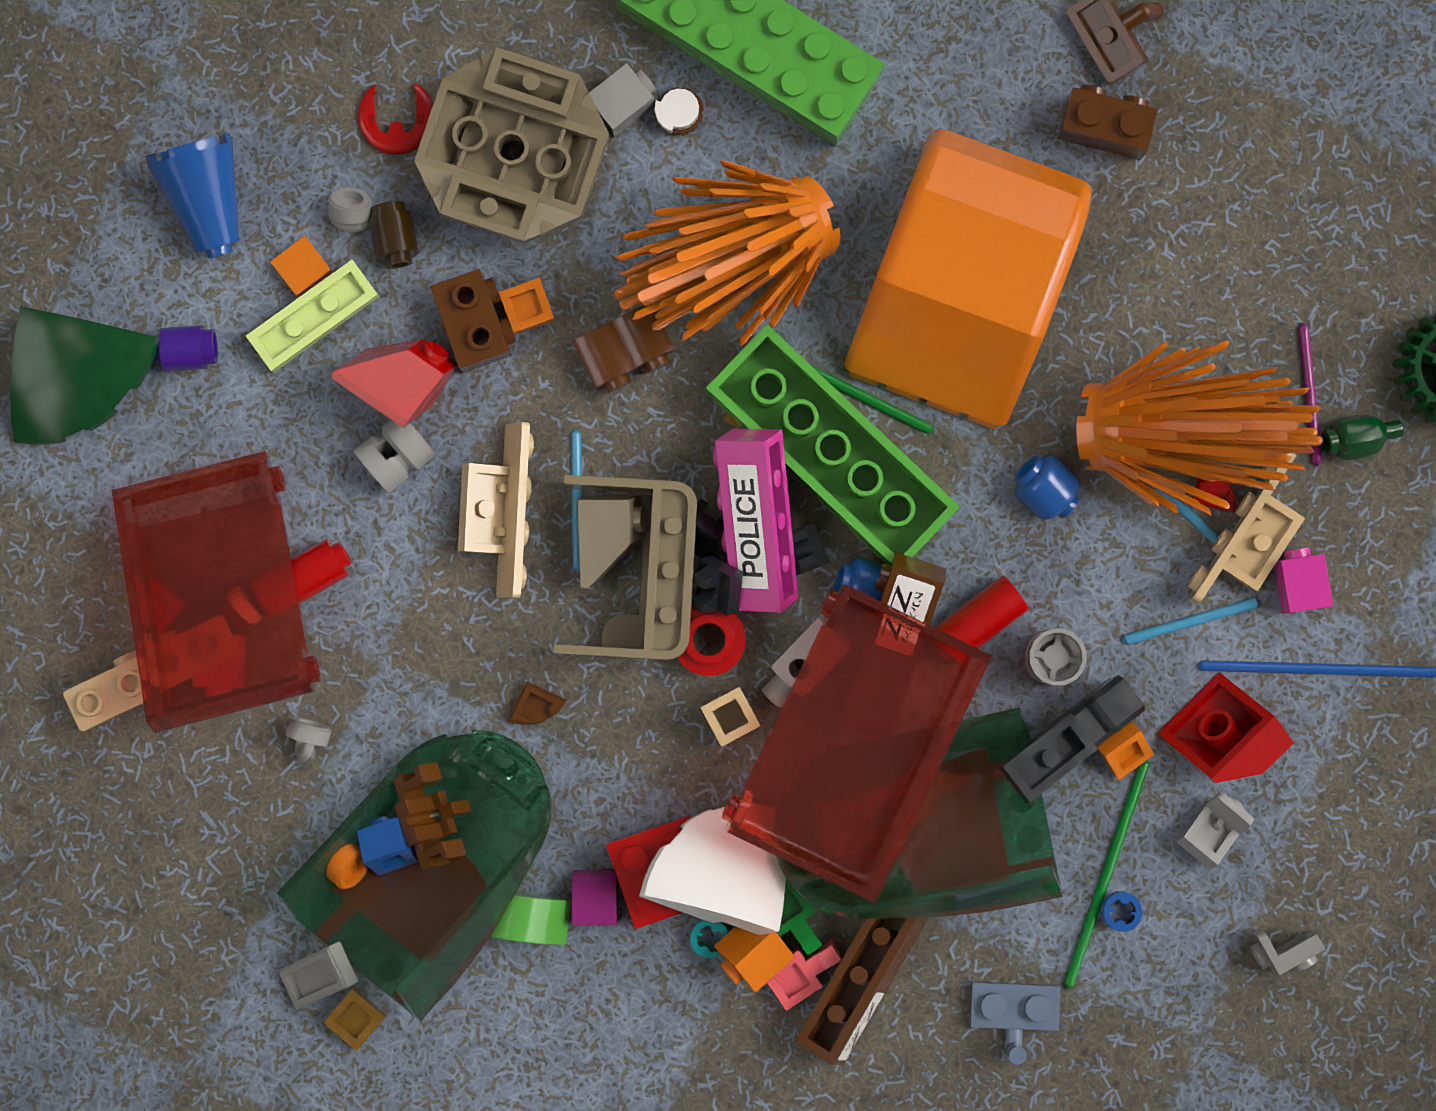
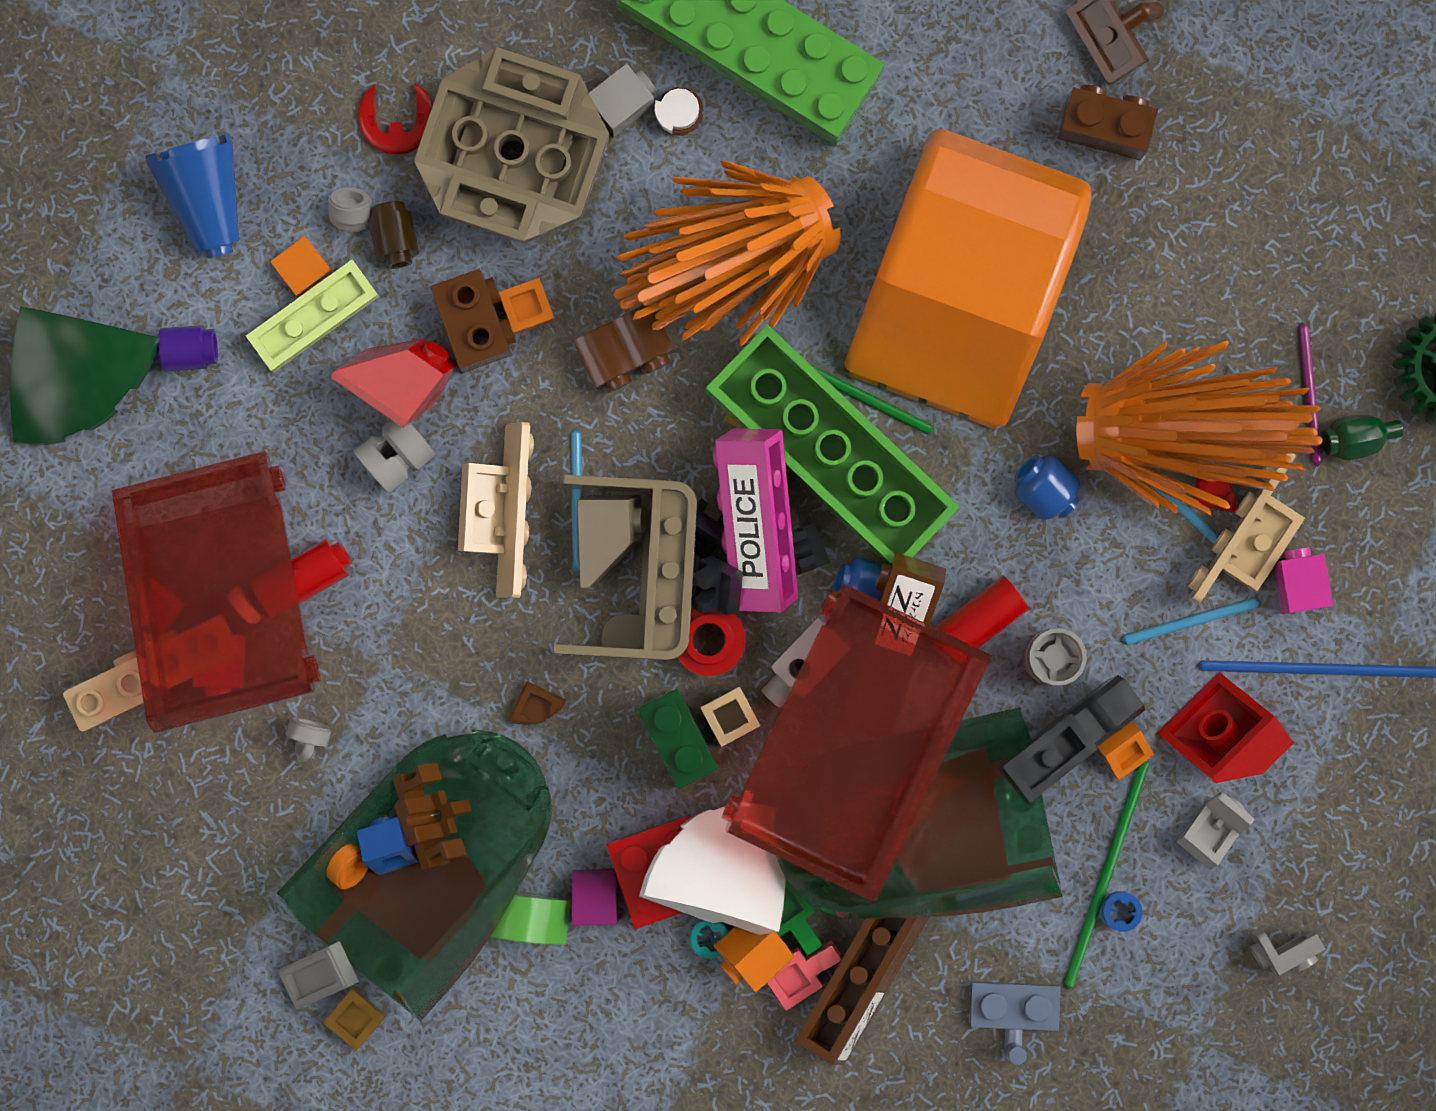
(678, 738): none -> dark green brick

